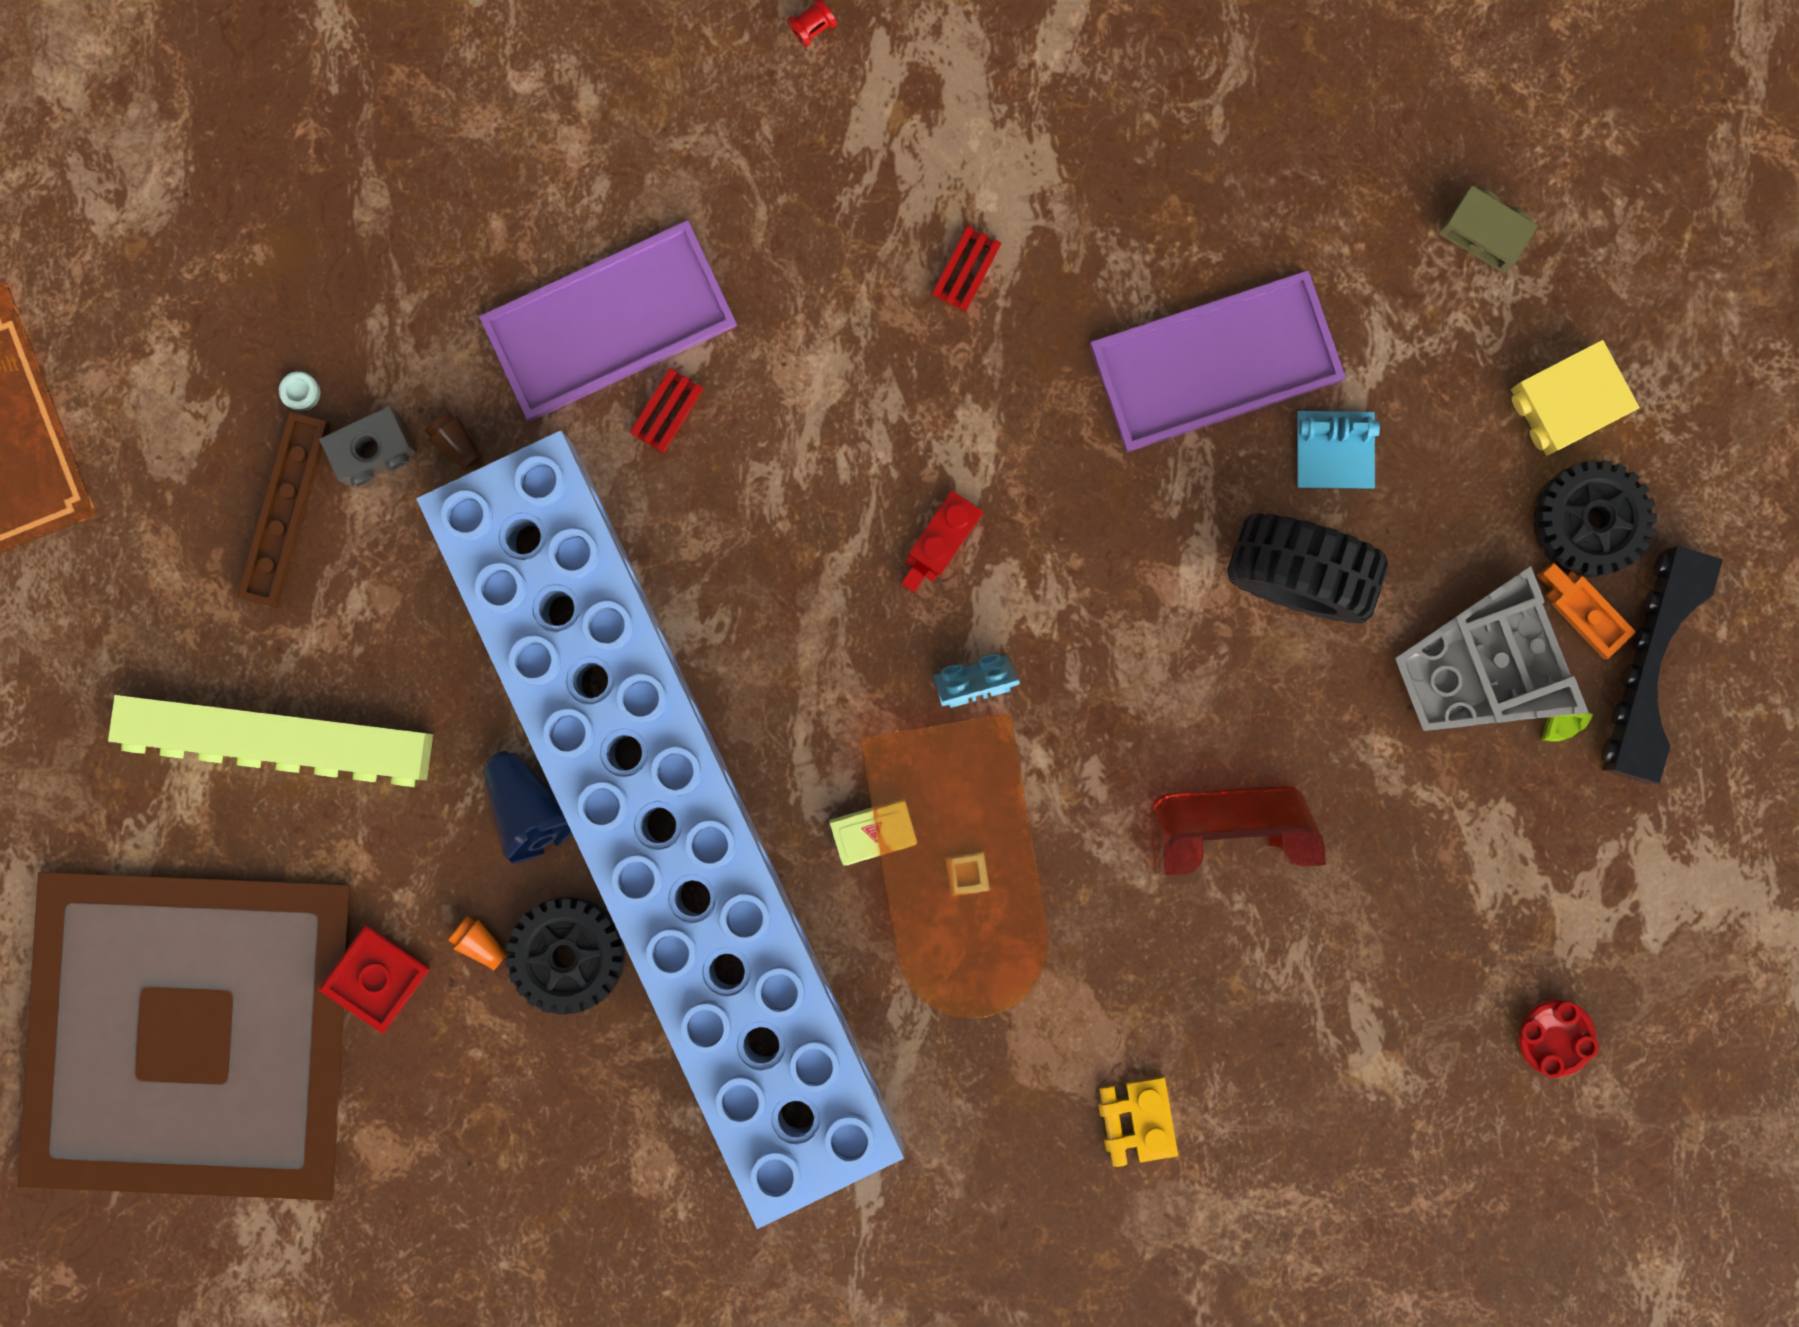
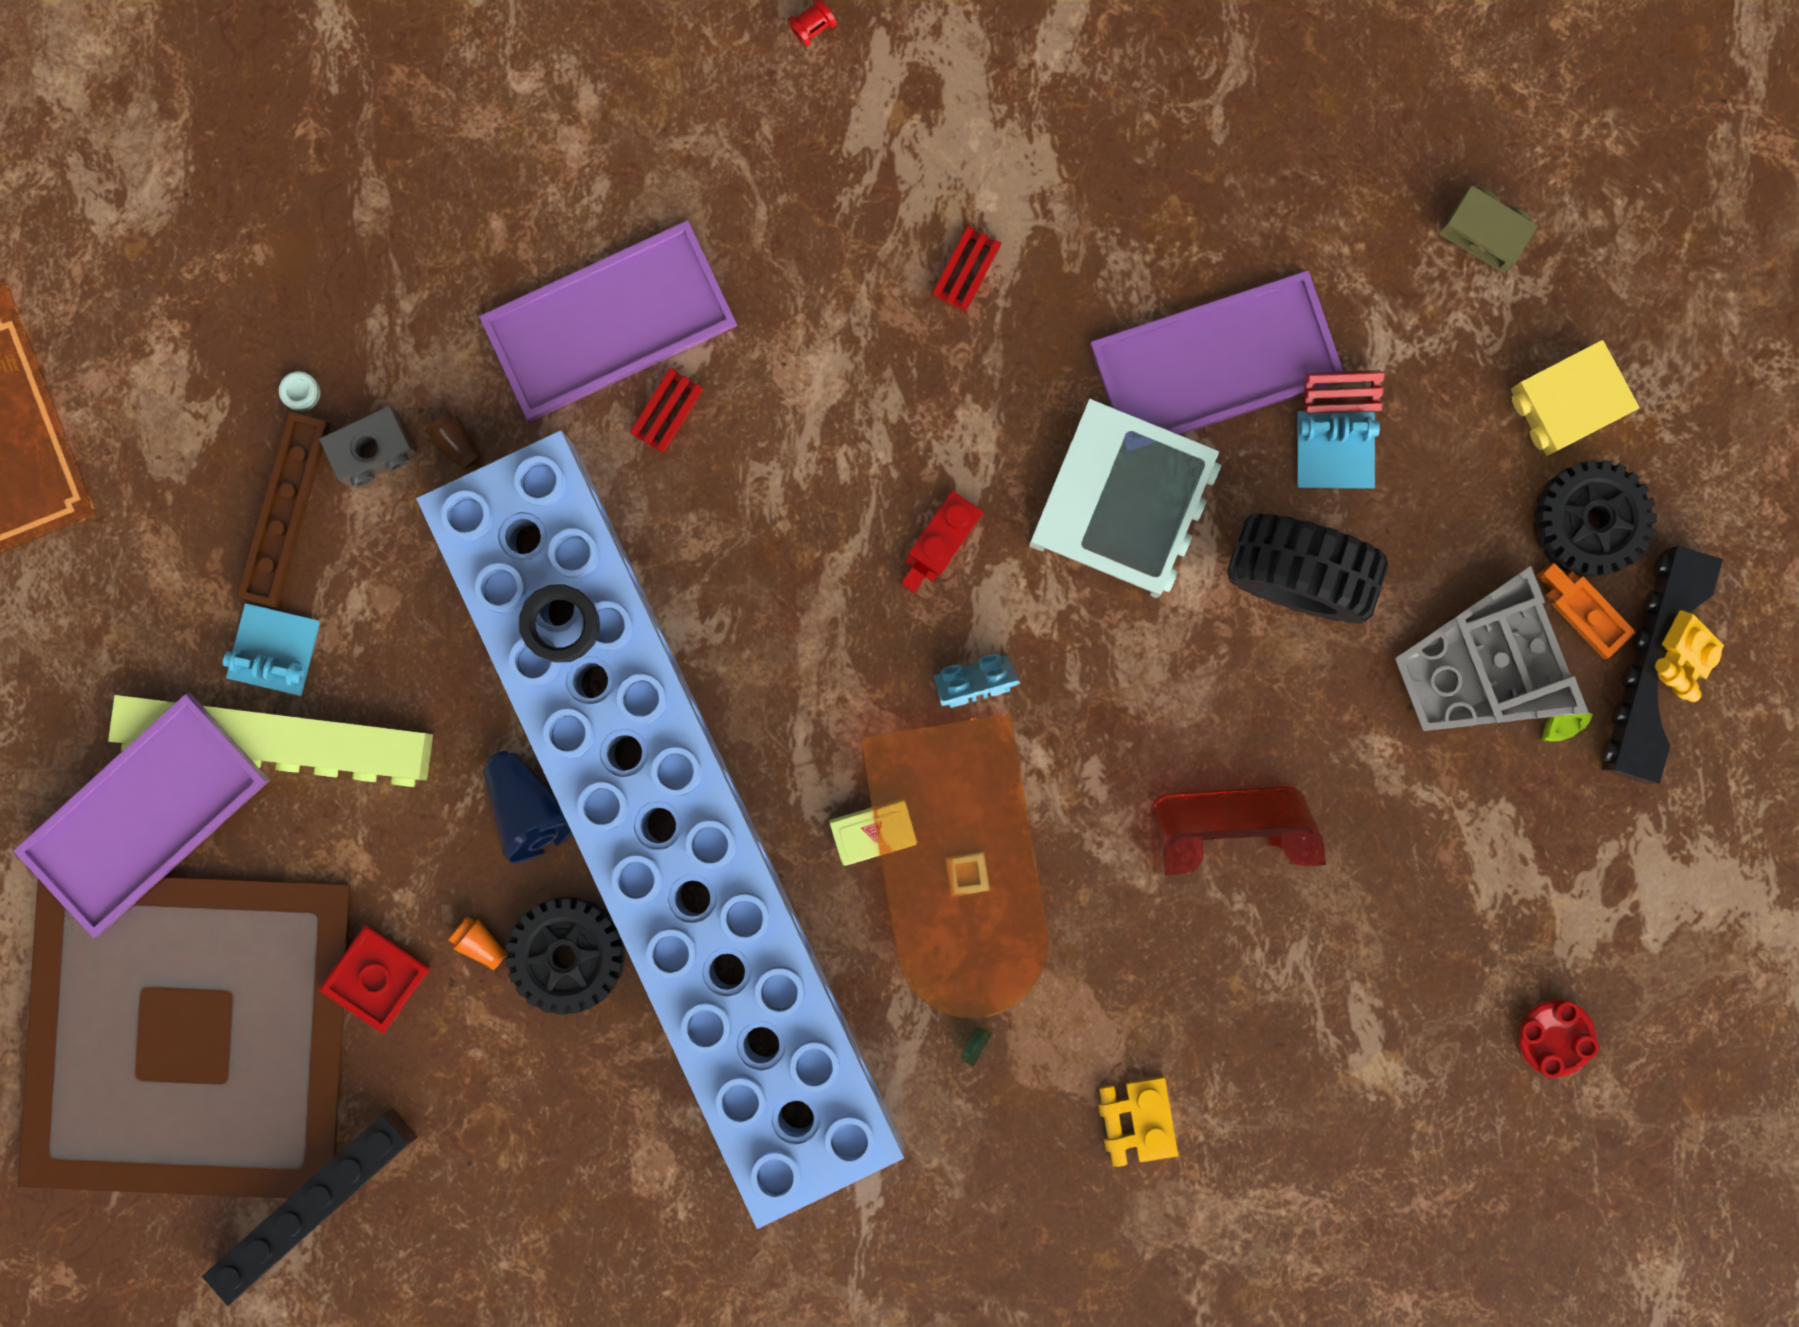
(141, 815): none -> medium lavender tile
(272, 649): none -> medium azure hinge
(309, 1206): none -> black arch
(537, 601): none -> black tyre
(976, 1046): none -> clear green tile
(1126, 498): none -> panel
(1374, 392): none -> tile
(1689, 655): none -> yellow plate

